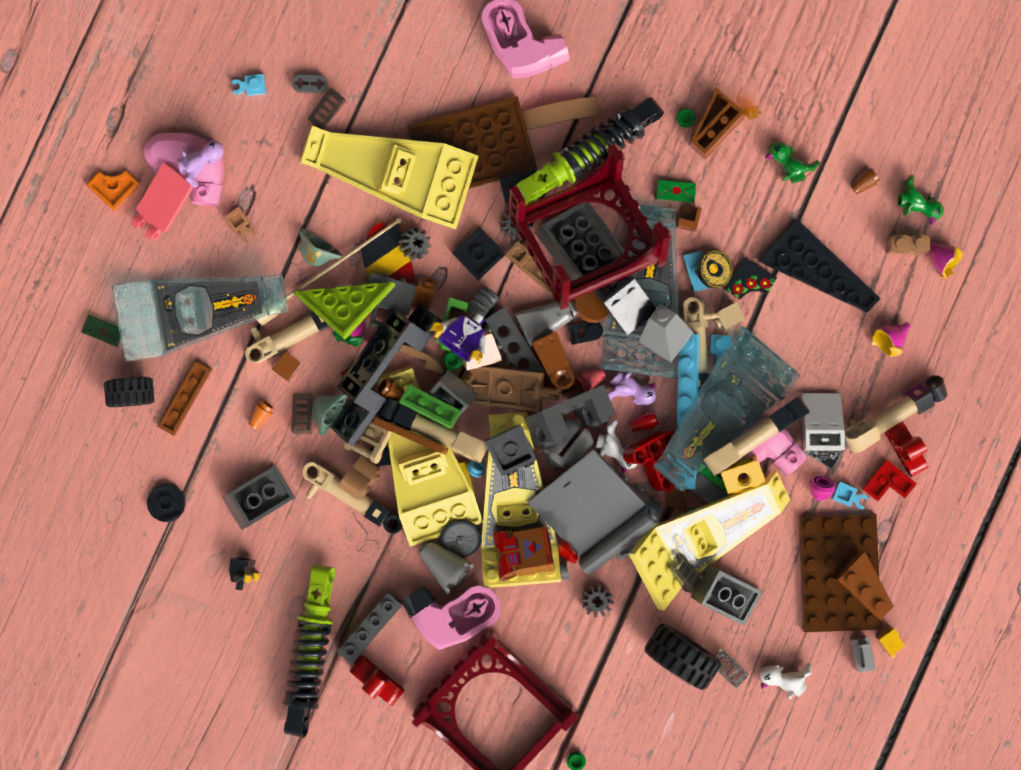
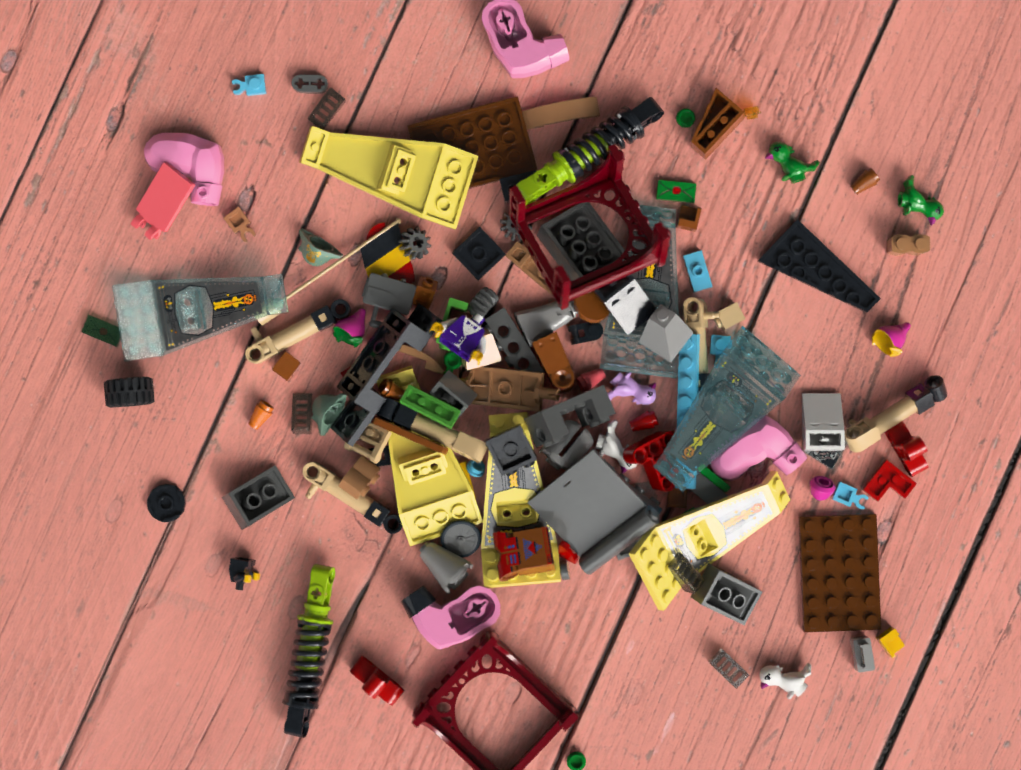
(113, 189): orange tile -> none
(184, 398): dark orange tile -> none
(195, 161): lavender animal -> none
(345, 306): lime tile -> none
(370, 627): dark grey brick -> none
(602, 596): dark grey gear -> none
(682, 656): black tyre -> none
(714, 269): tile -> none
(749, 279): black tile -> none
(751, 467): yellow brick -> none
(756, 435): tan piece -> none
(865, 586): dark orange wedge -> none
(945, 258): dark pink hat -> none

